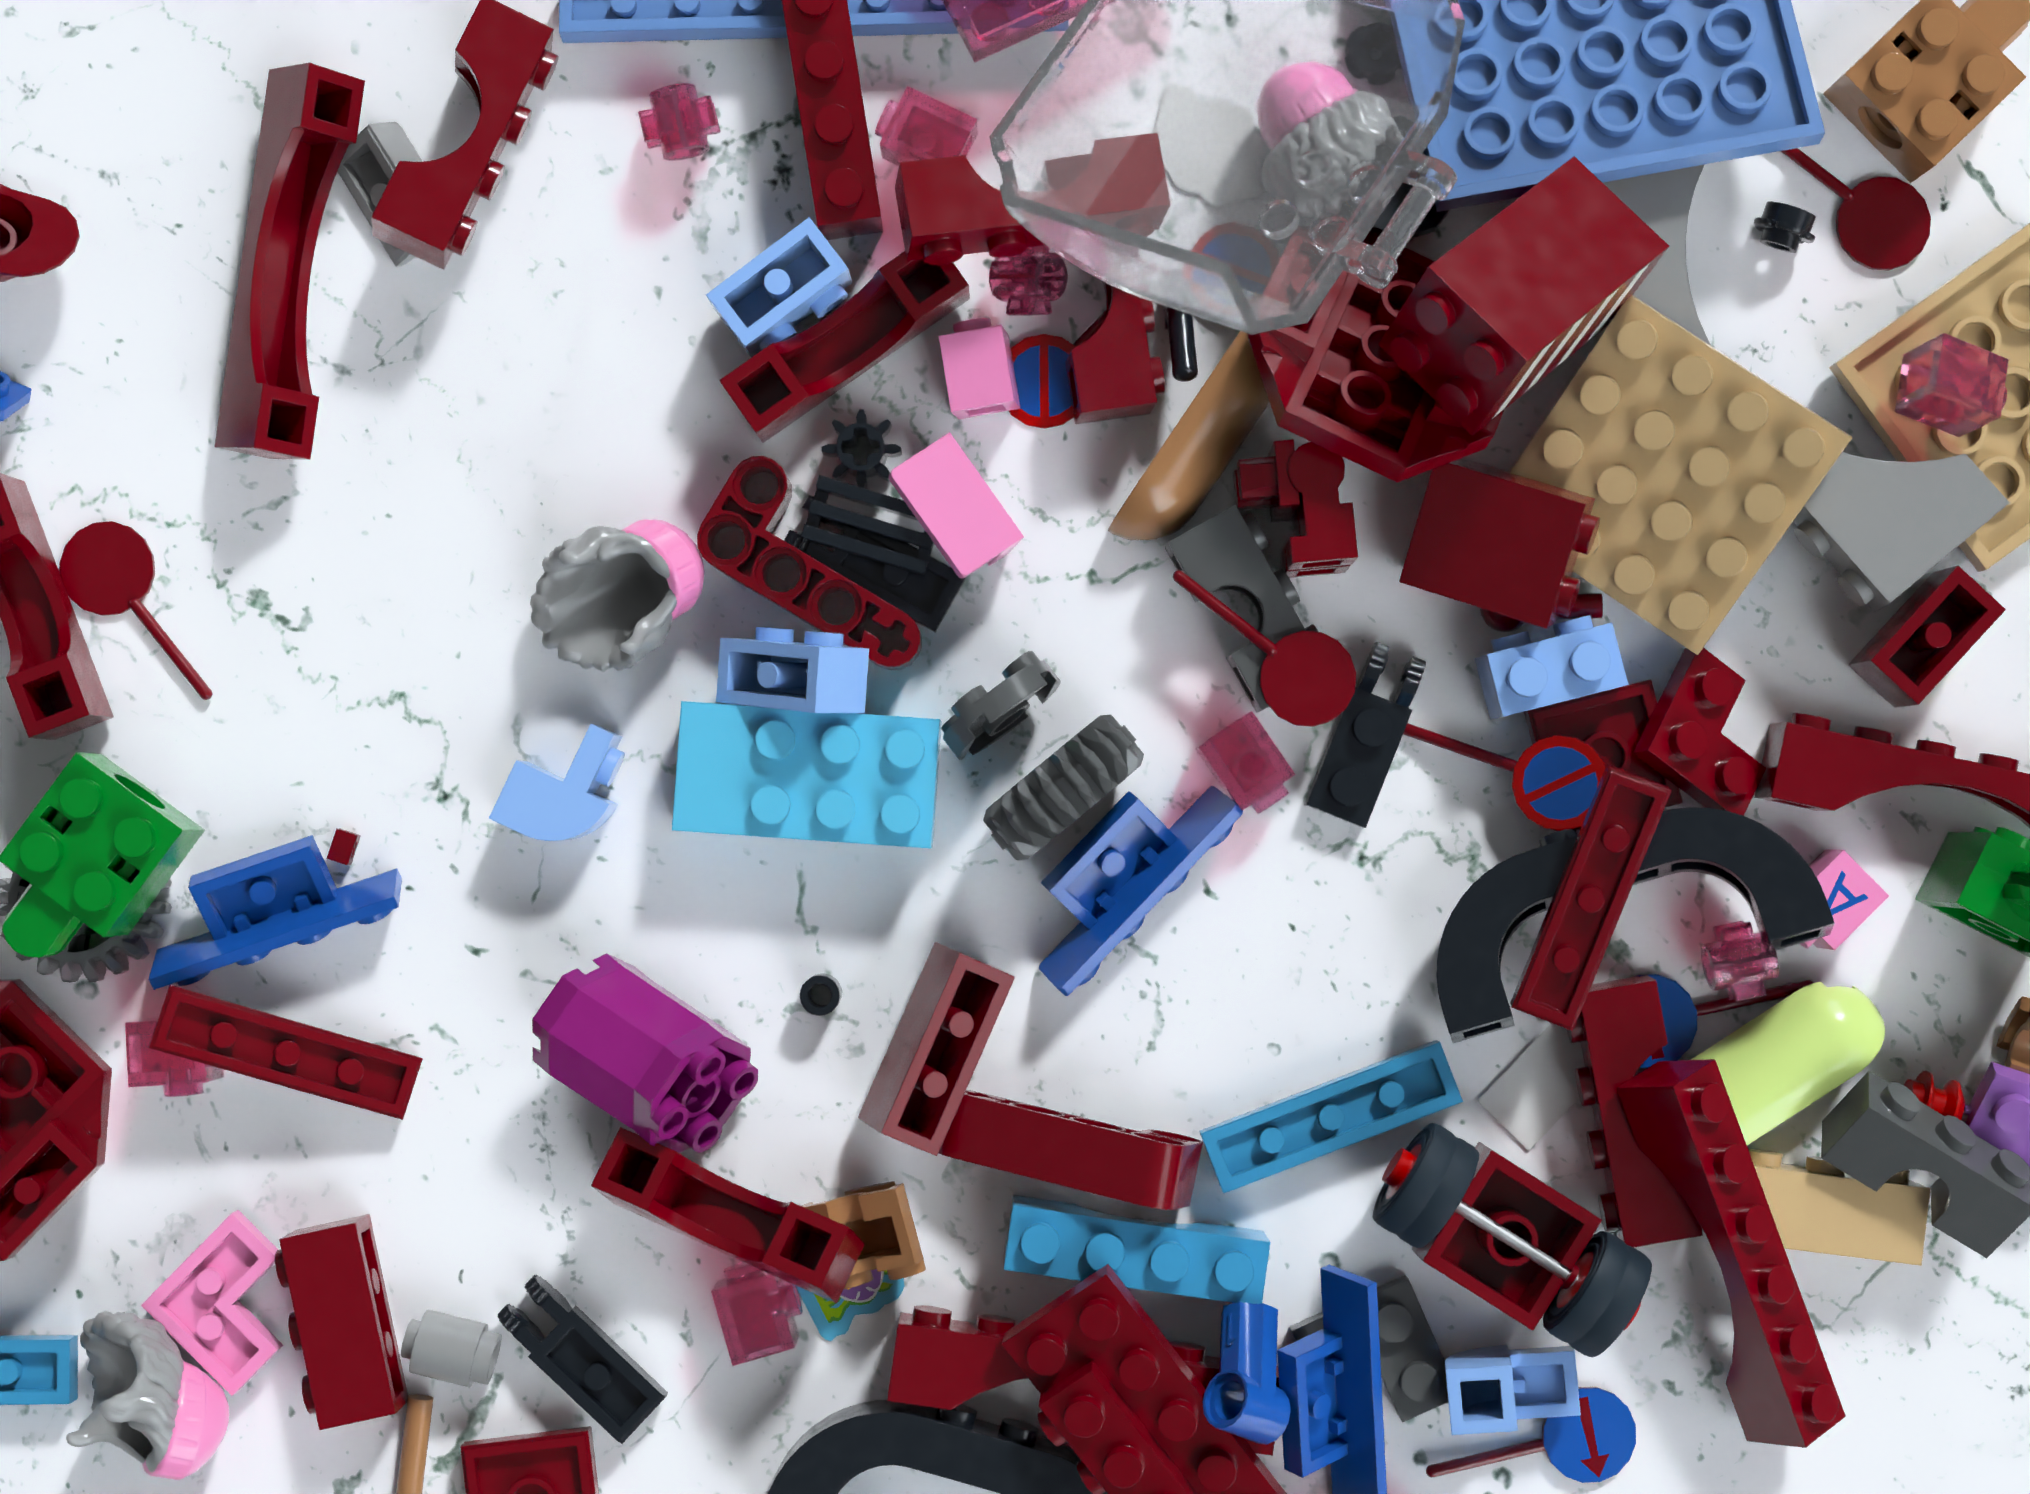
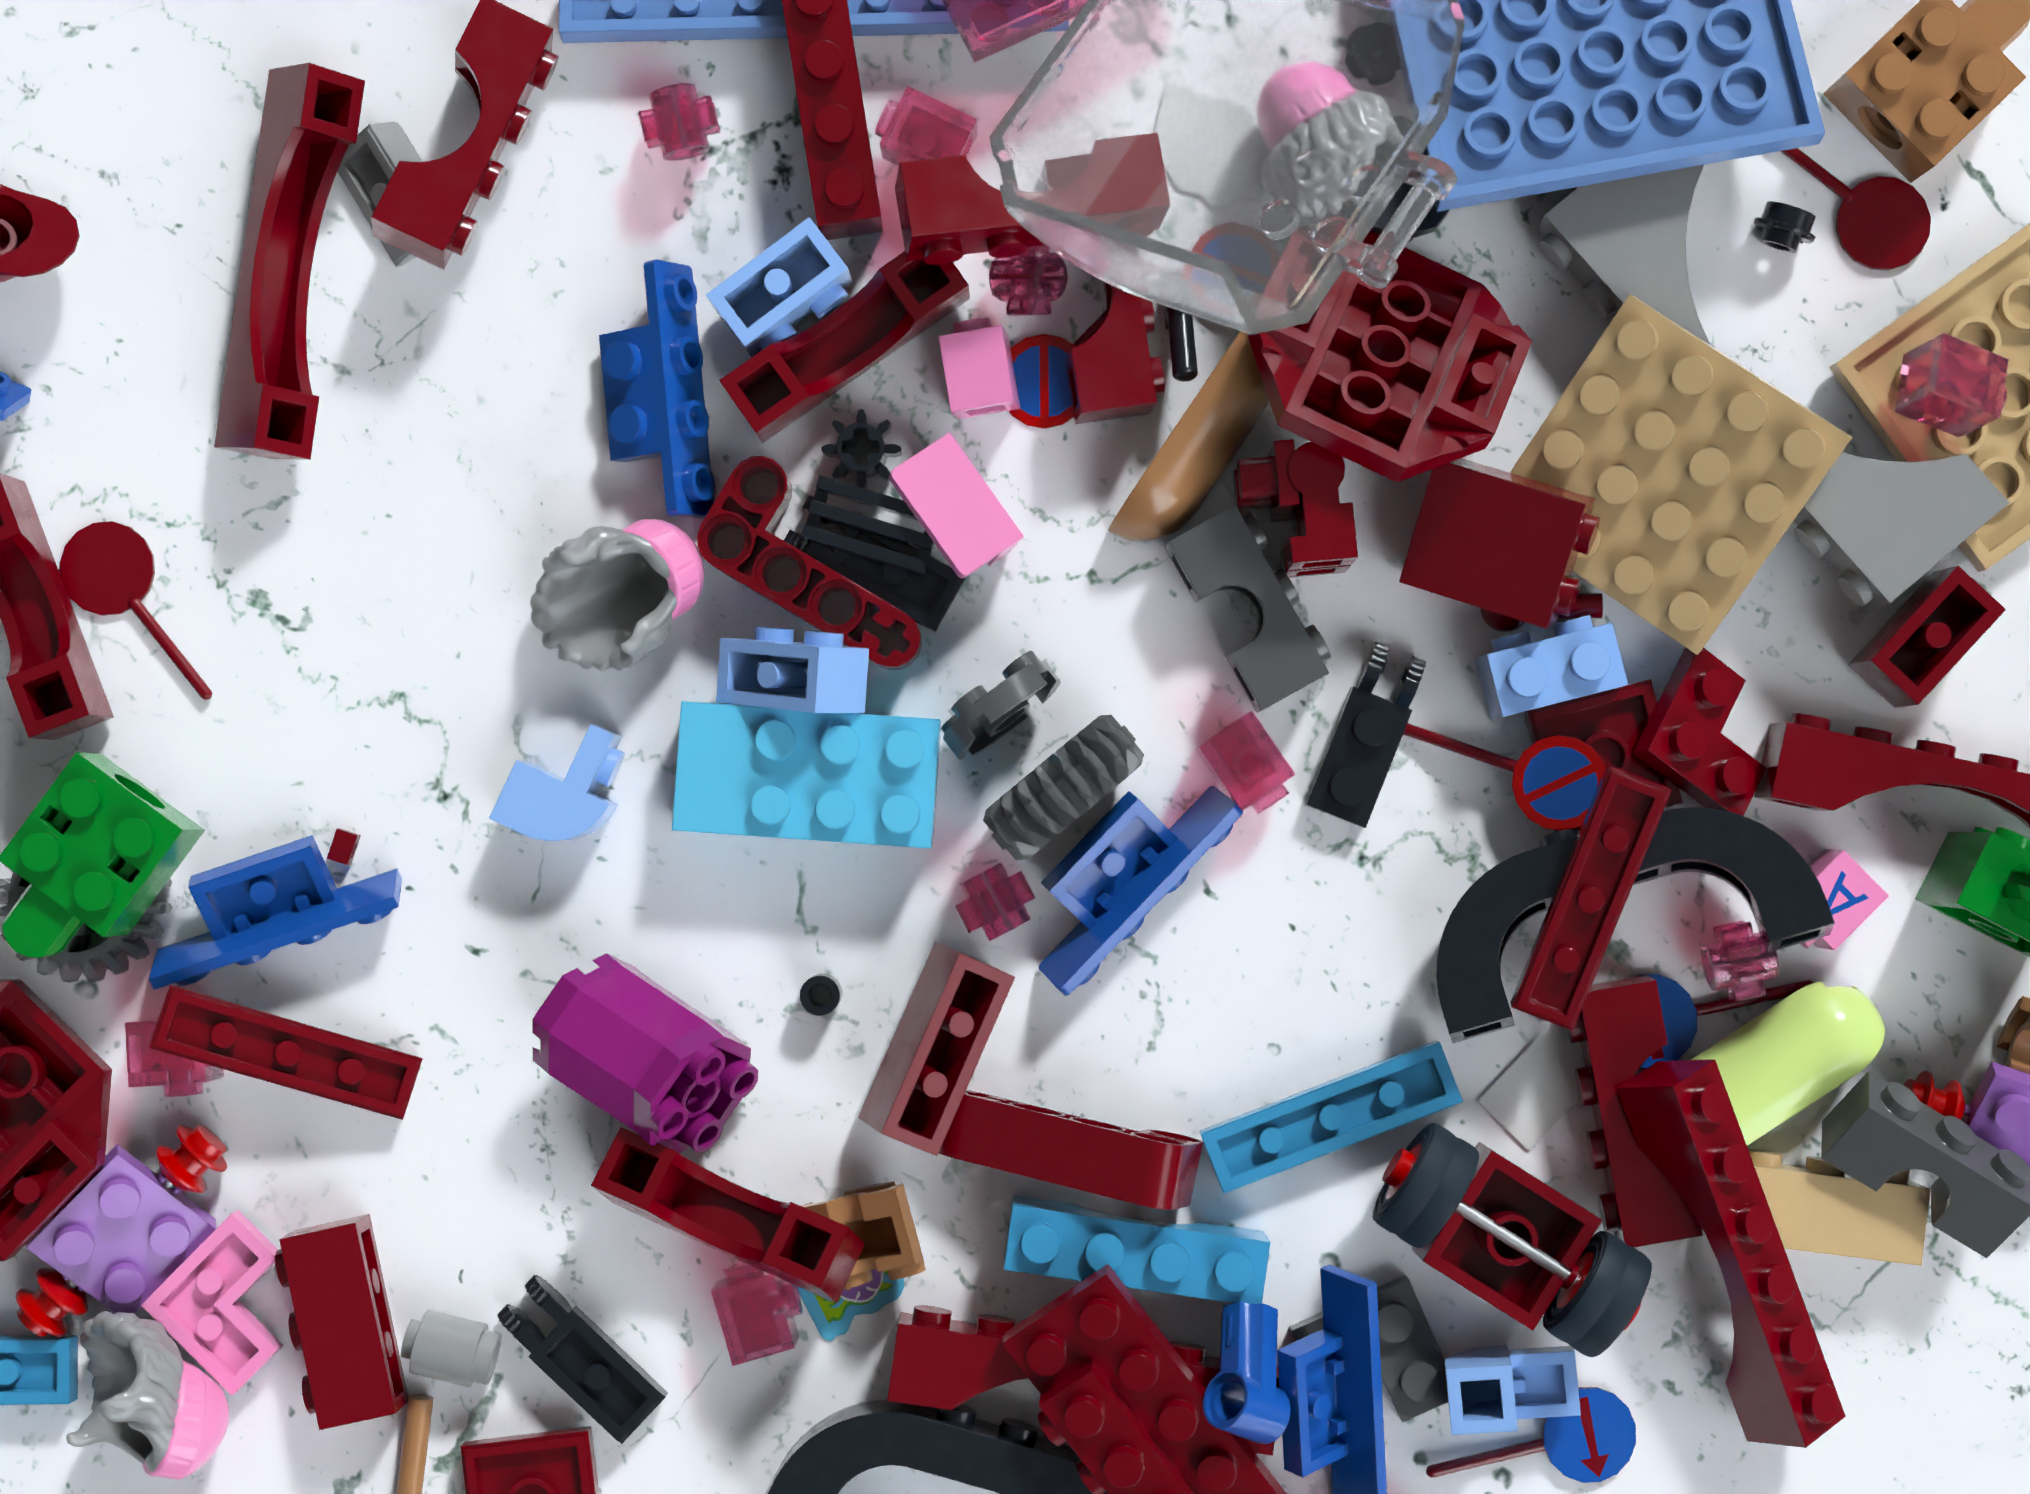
(122, 1232): none -> medium lavender plate
(658, 390): none -> blue bracket
(995, 901): none -> clear pink gear
(1304, 674): dark red piece -> none
(1521, 294): dark red brick -> none

